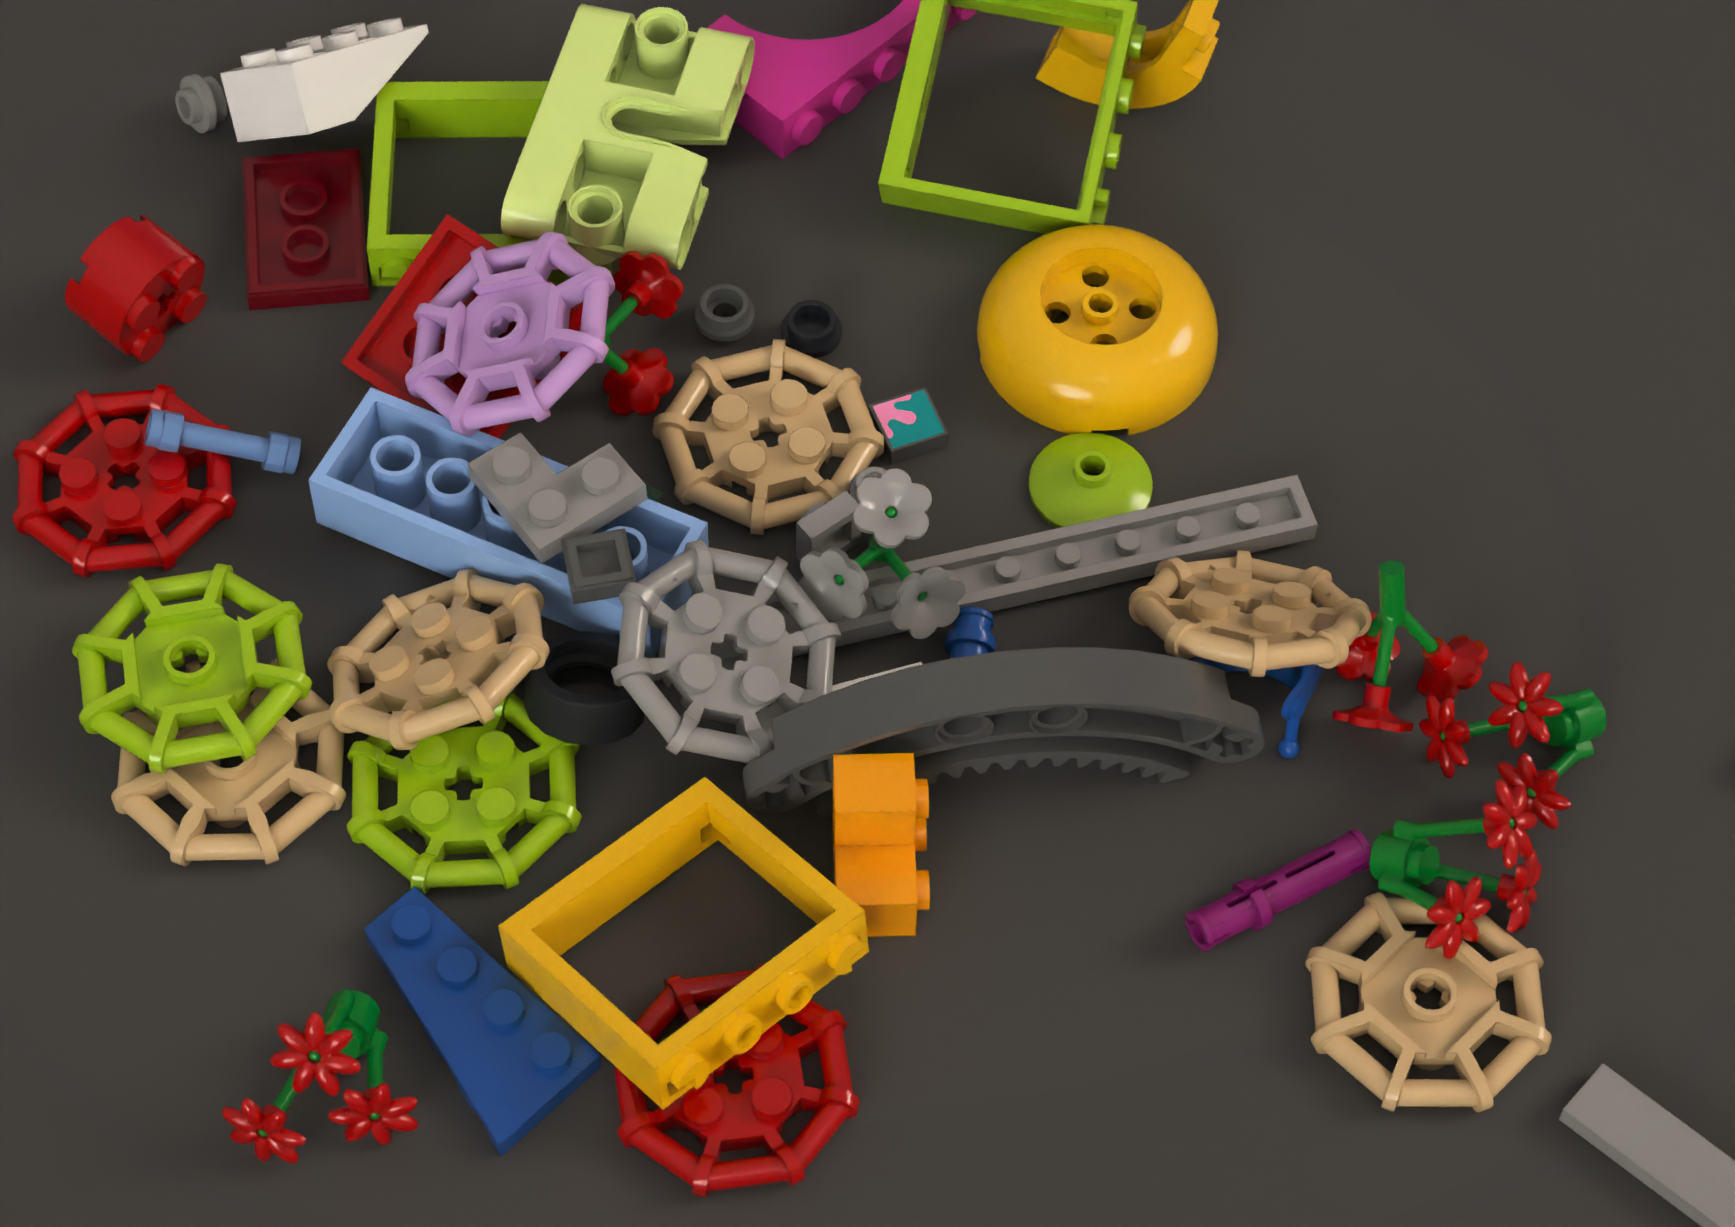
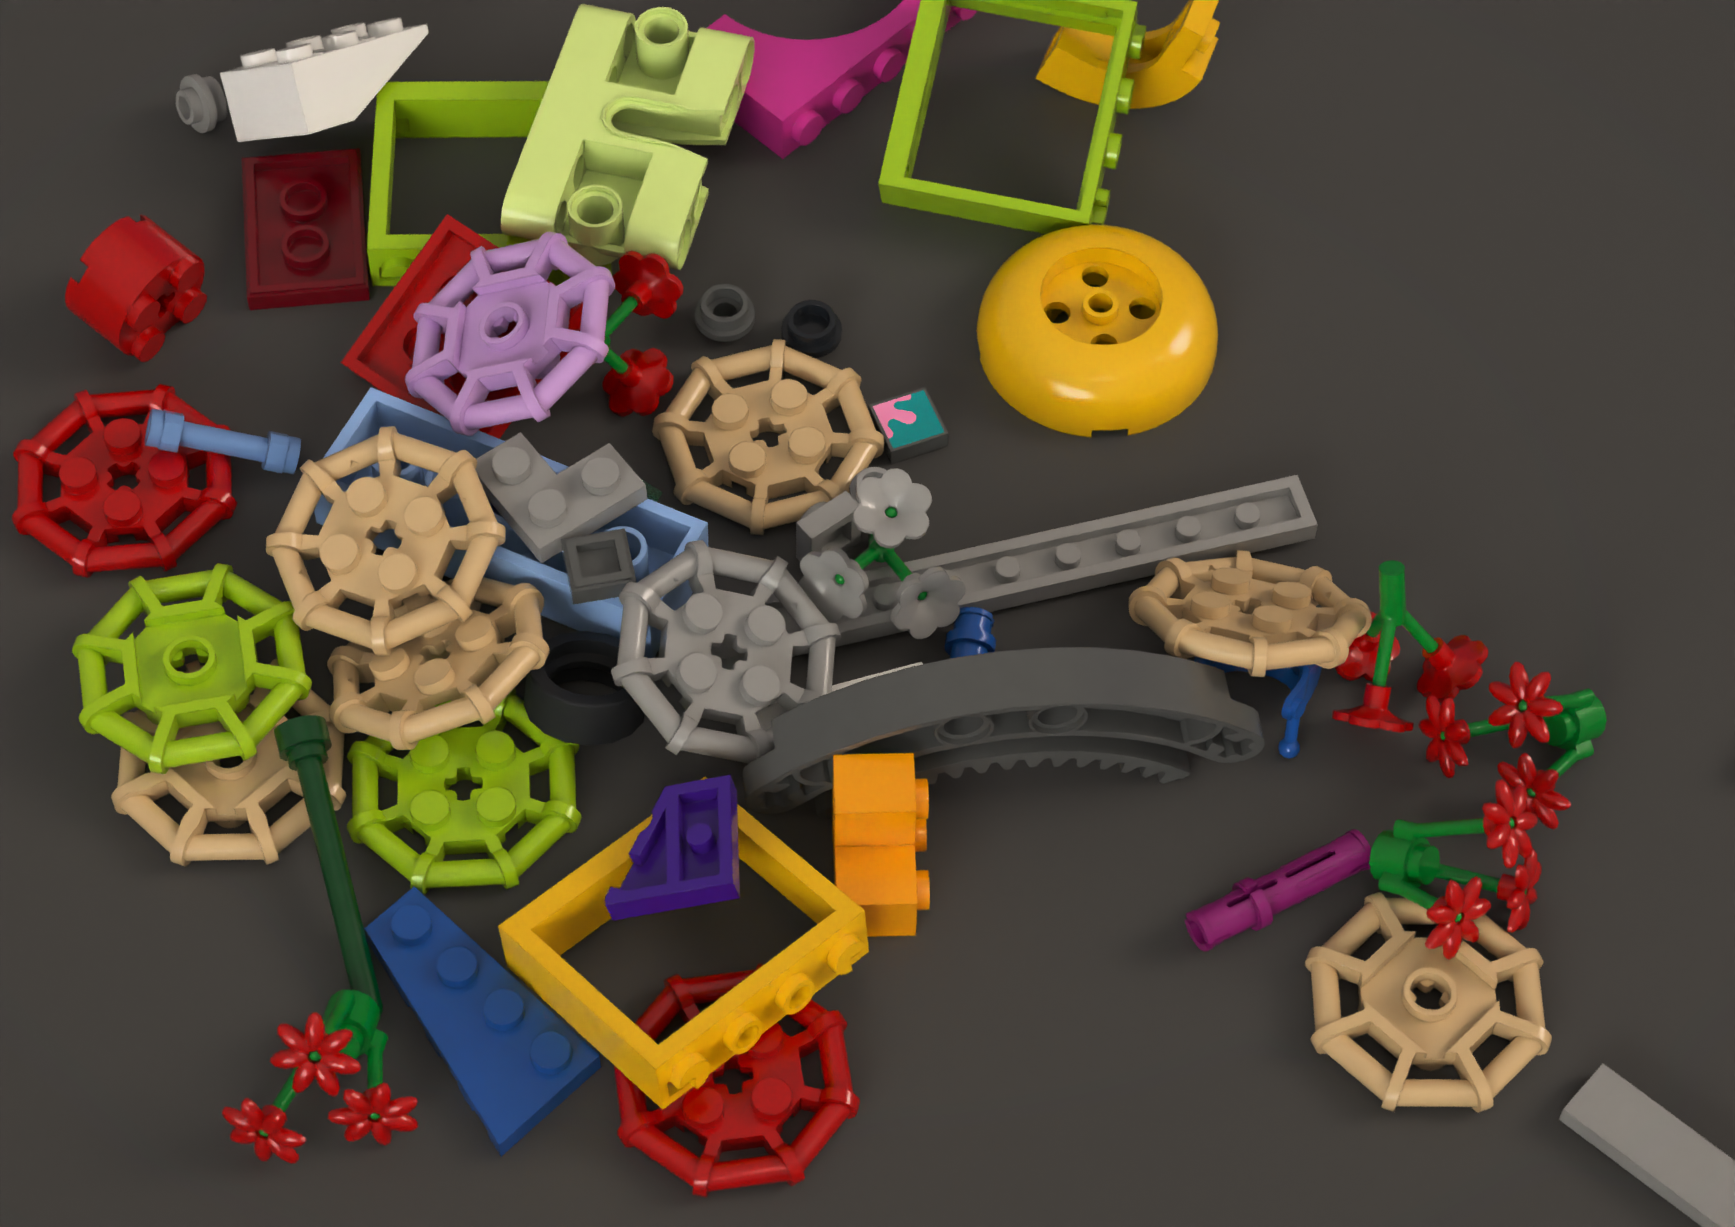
(305, 745): none -> dark green piece
(370, 509): none -> tan plate
(684, 853): none -> dark purple wing
(1071, 497): lime dish -> none

